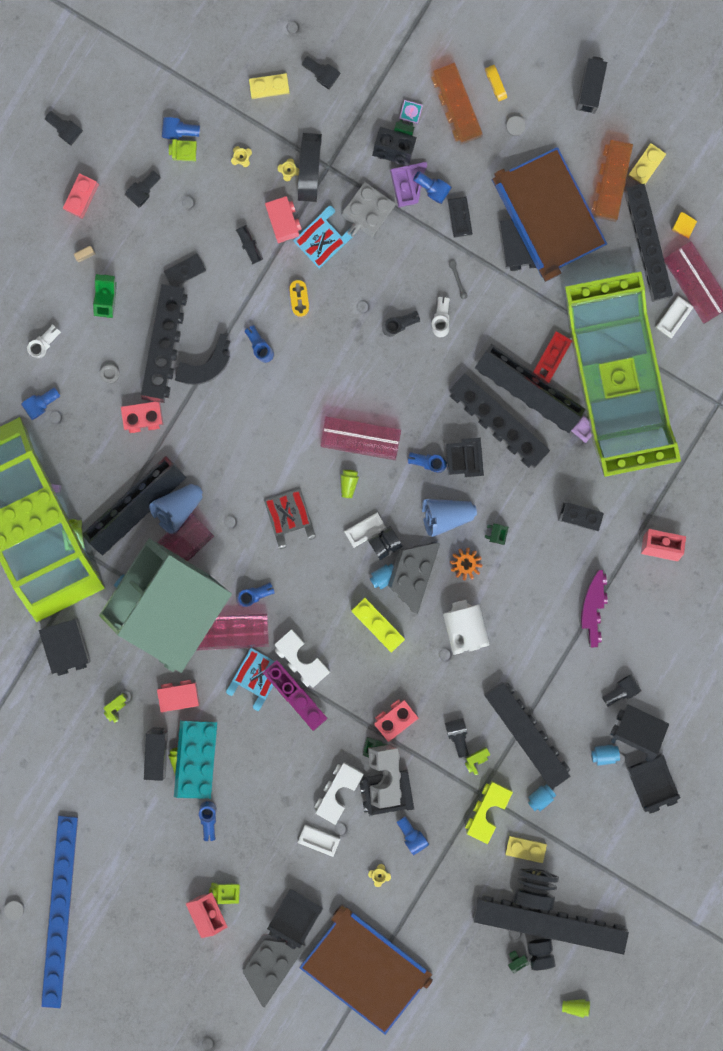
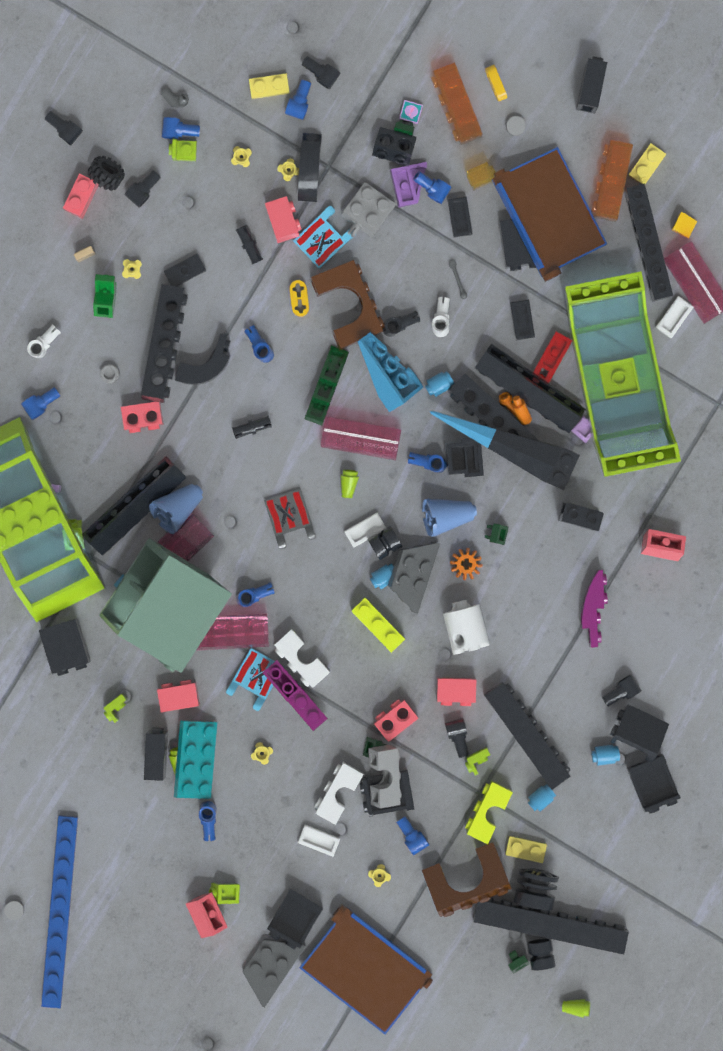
(106, 173): none -> black tyre
(128, 273): none -> light yellow plate
(175, 101): none -> dark grey arm
(252, 427): none -> black pin
(261, 748): none -> light yellow plate
(298, 104): none -> blue pin
(326, 385): none -> dark green slope
(348, 277): none -> reddish brown arch
(391, 379): none -> dark azure wedge
(439, 384): none -> dark azure brick
(449, 900): none -> reddish brown arch
(456, 690): none -> coral brick
(480, 176): none -> clear yellow brick
(518, 408): none -> orange plant
(522, 319): none -> black plate
(541, 459): none -> black plate

